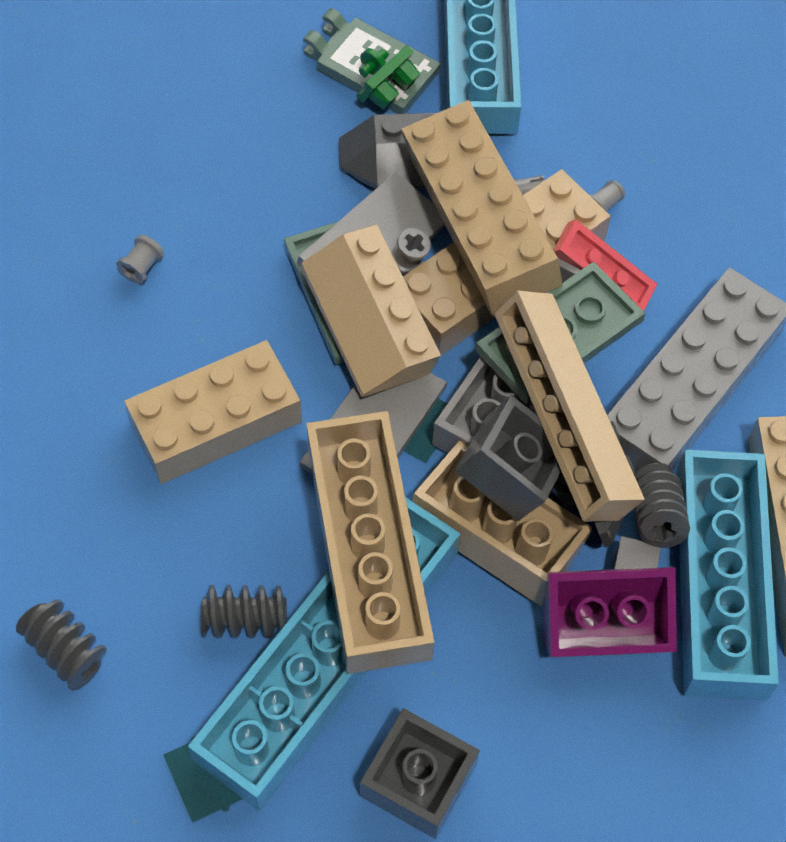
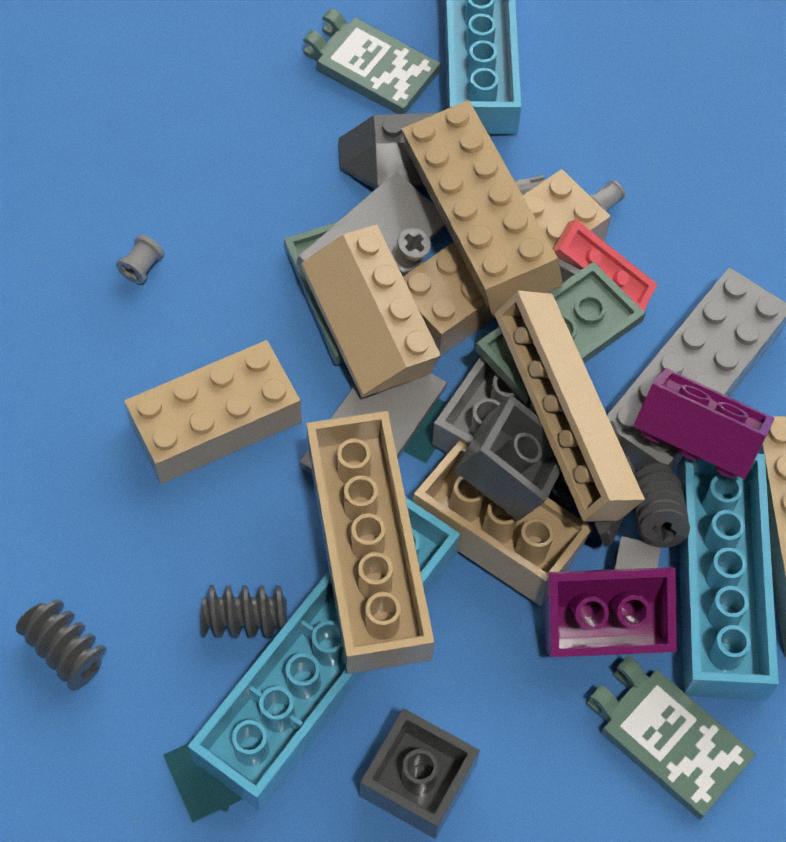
(398, 68): green hips -> none
(670, 737): none -> sand green tile
(703, 423): none -> magenta slope

